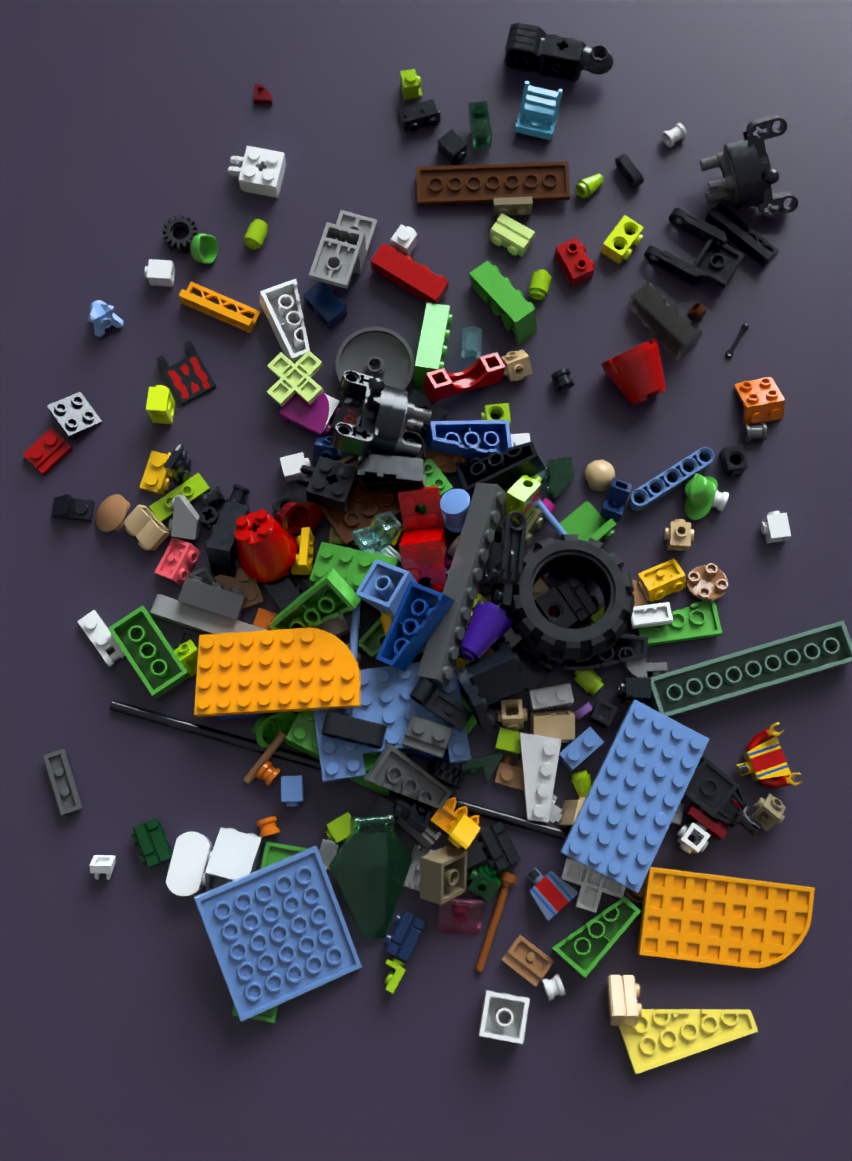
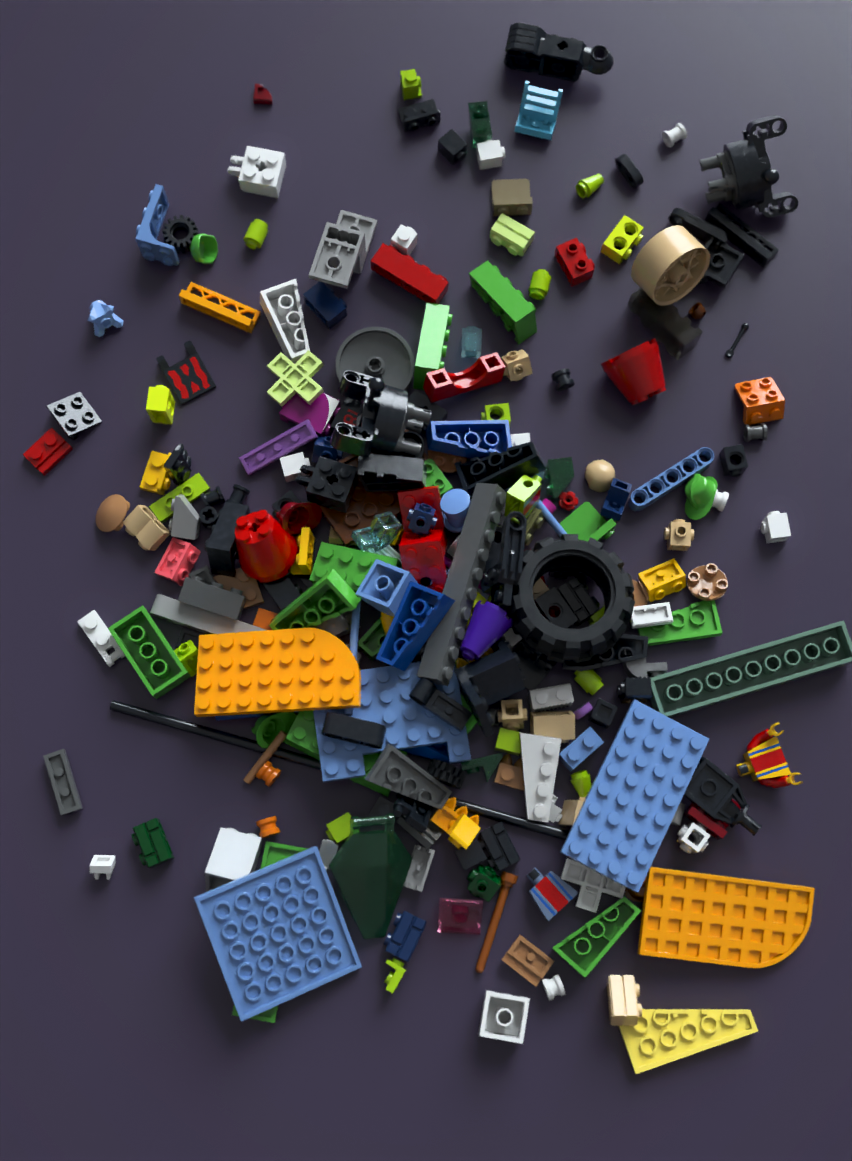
(73, 509): black slope -> none
(150, 227): none -> medium blue bracket
(160, 273): white brick -> none
(189, 864): white brick -> none
(278, 447): none -> medium lavender tile
(292, 790): medium blue brick -> none
(423, 512): none -> dark blue brick
(427, 737): dark grey plate -> none
(443, 874): dark tan brick -> none
(488, 181): reddish brown plate -> none
(490, 154): none -> white brick
(568, 505): none -> red plate
(670, 265): none -> tan wheel
(768, 812): dark tan brick -> none

